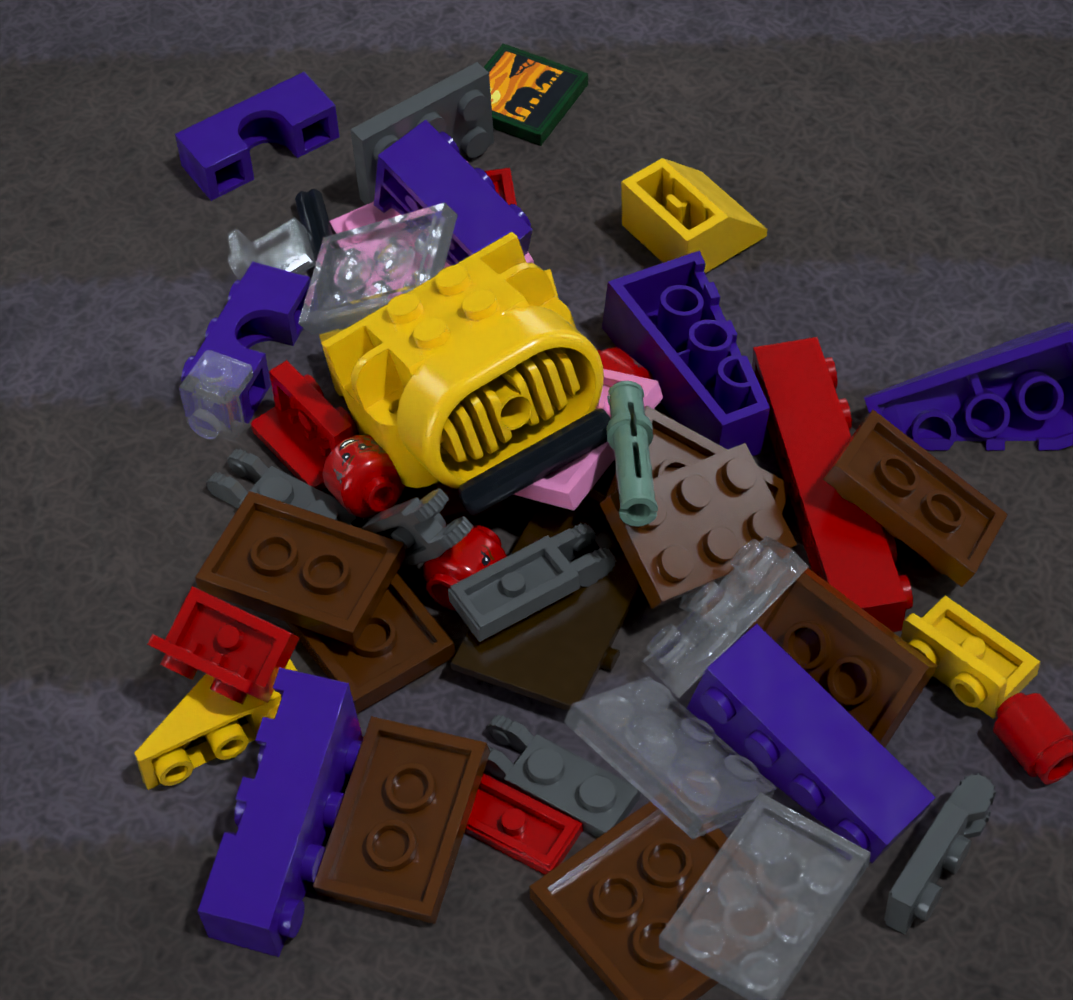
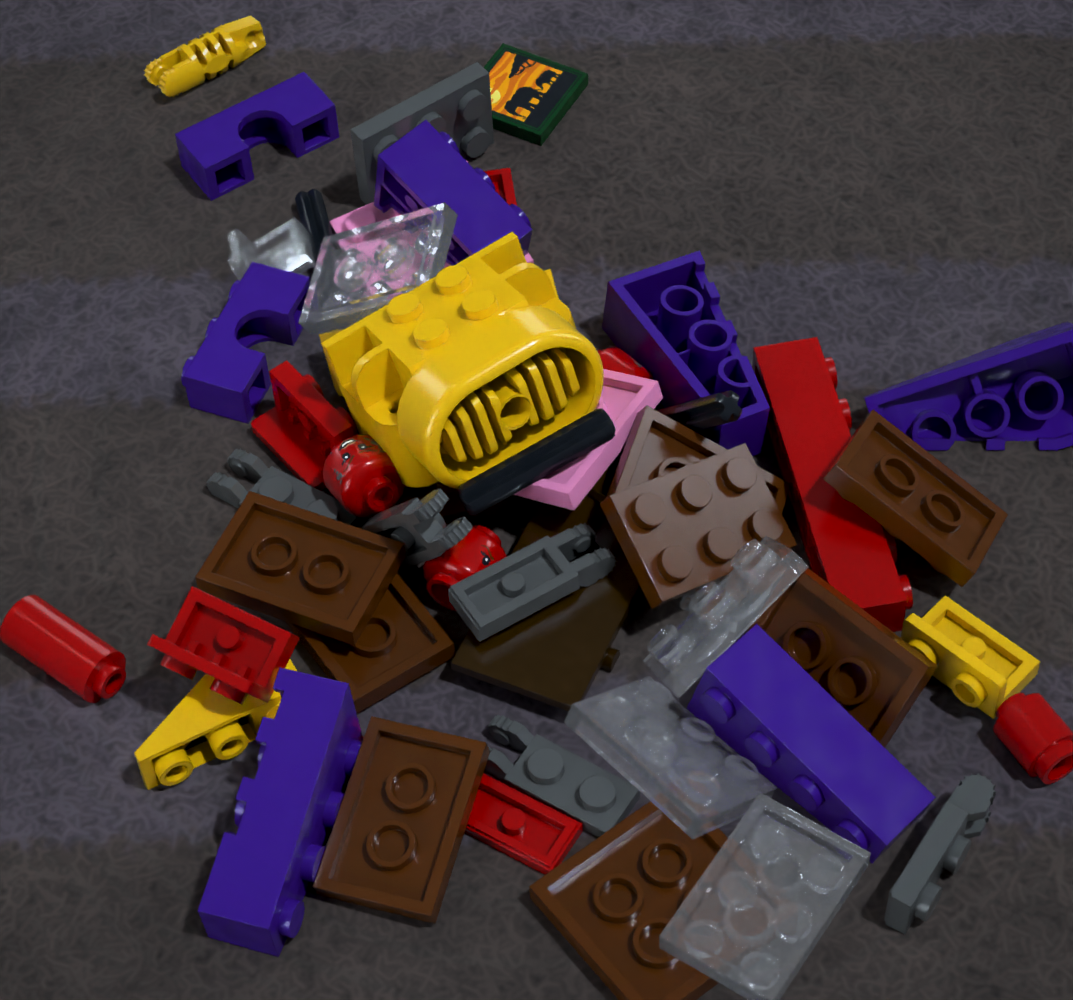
(63, 649): none -> red brick
(206, 56): none -> yellow hinge
(212, 396): clear bracket -> none
(630, 436): sand green pin -> none
(684, 211): yellow slope -> none
(706, 411): none -> black axle

